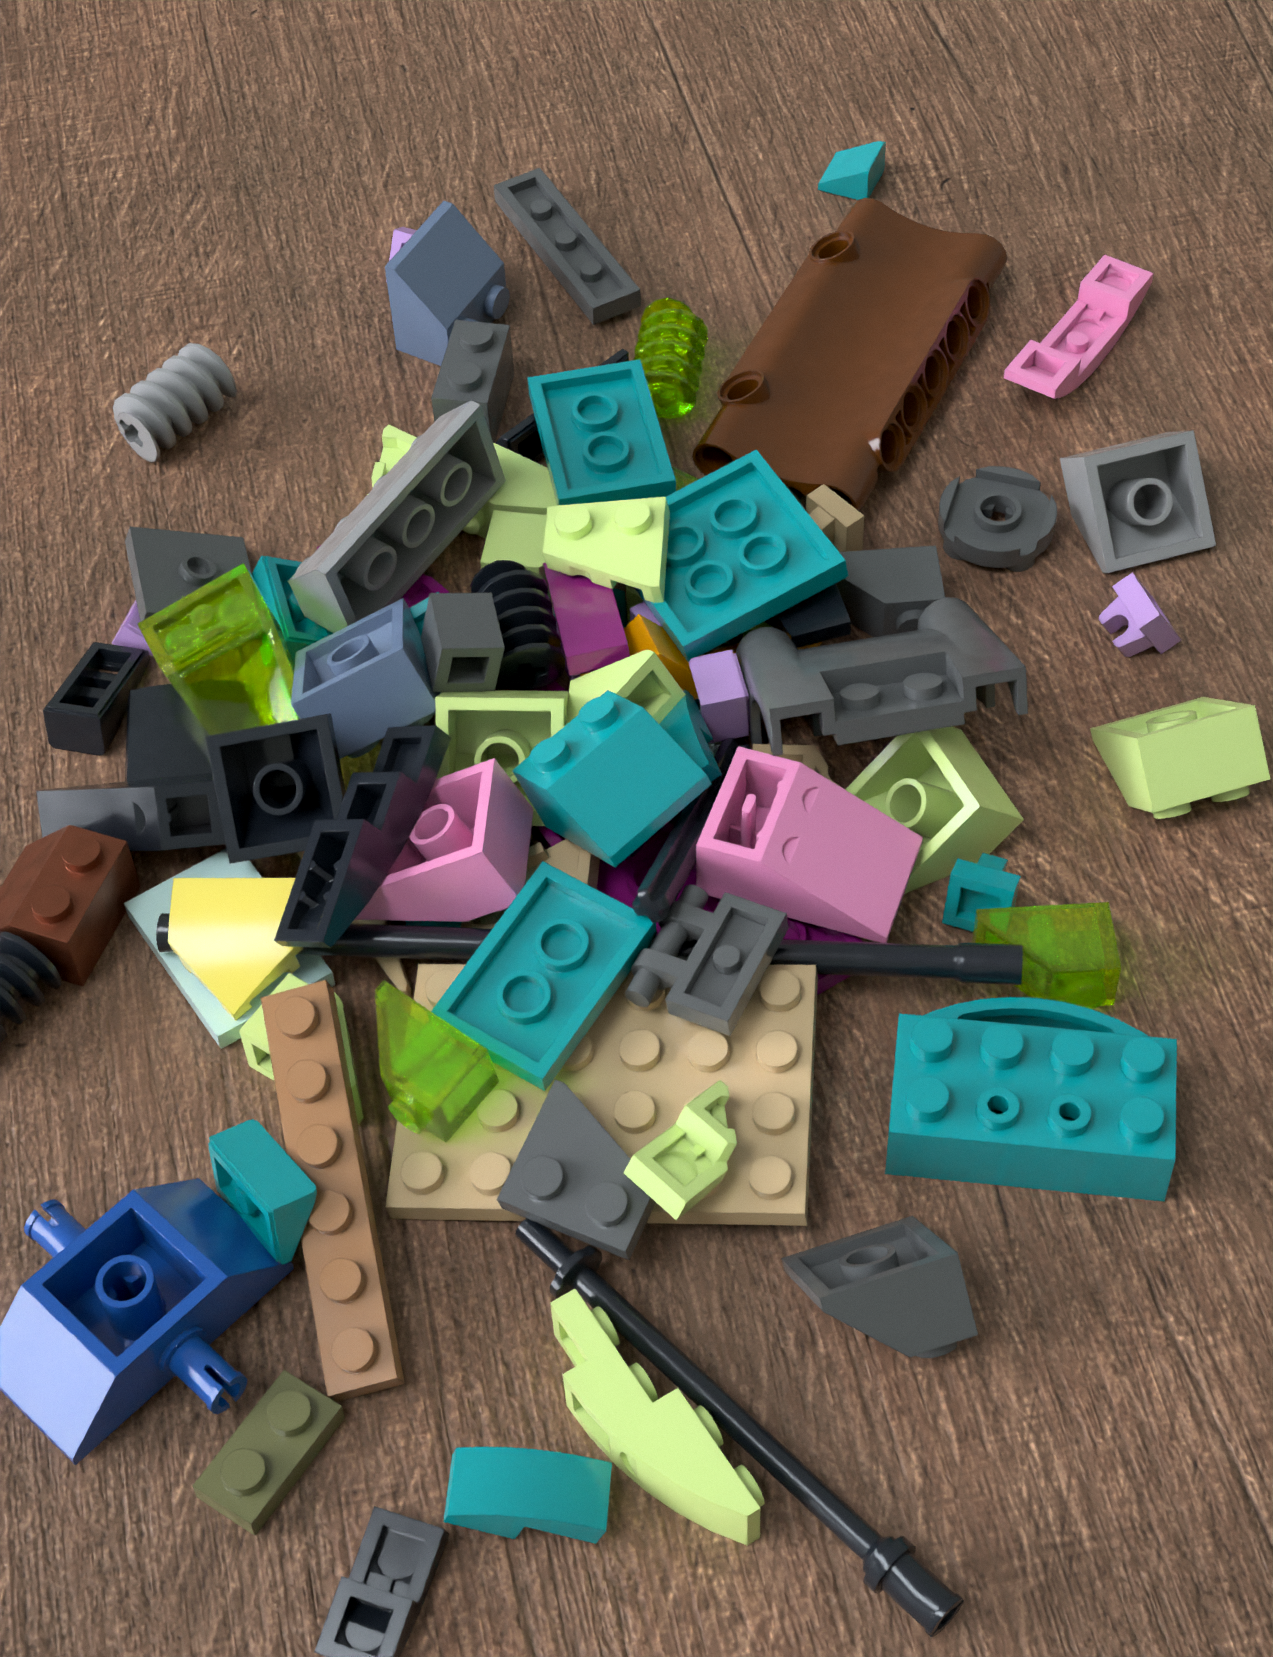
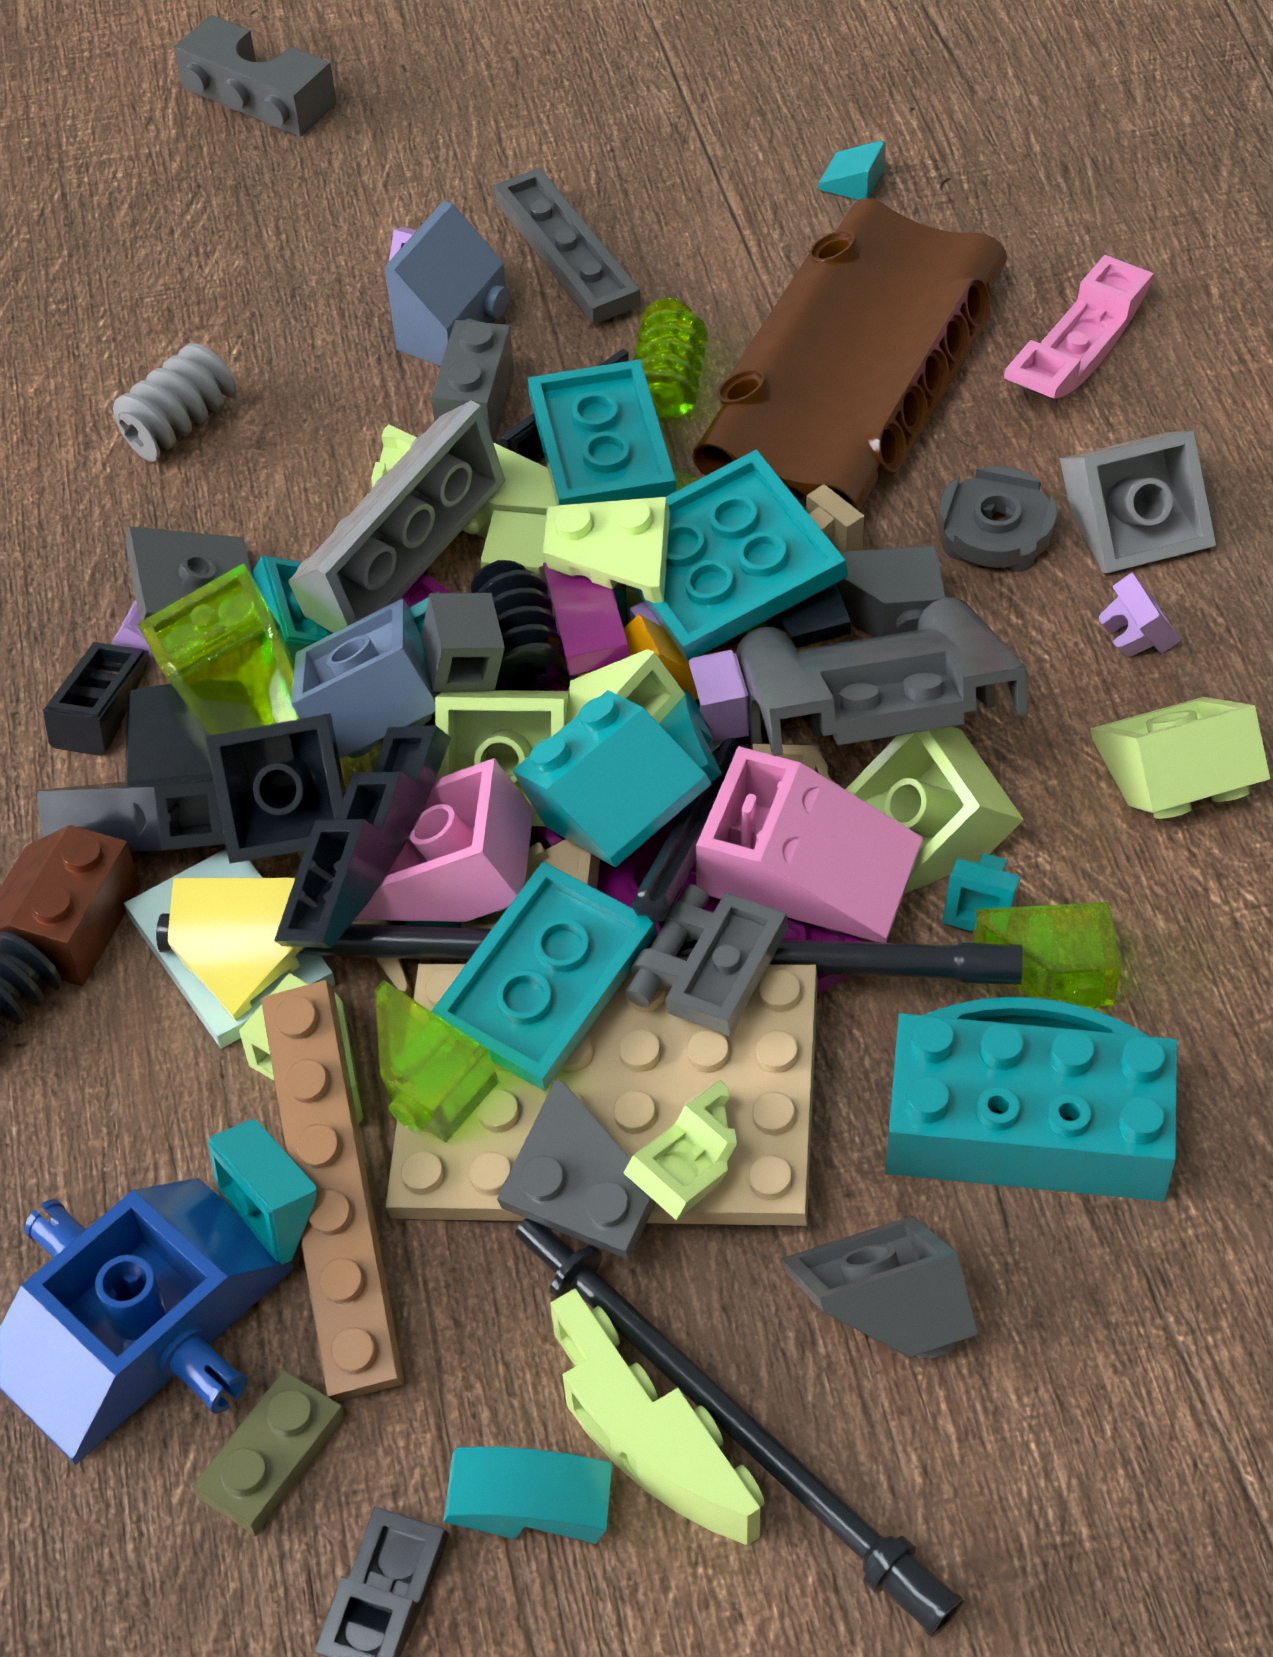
(284, 92): none -> dark grey arch

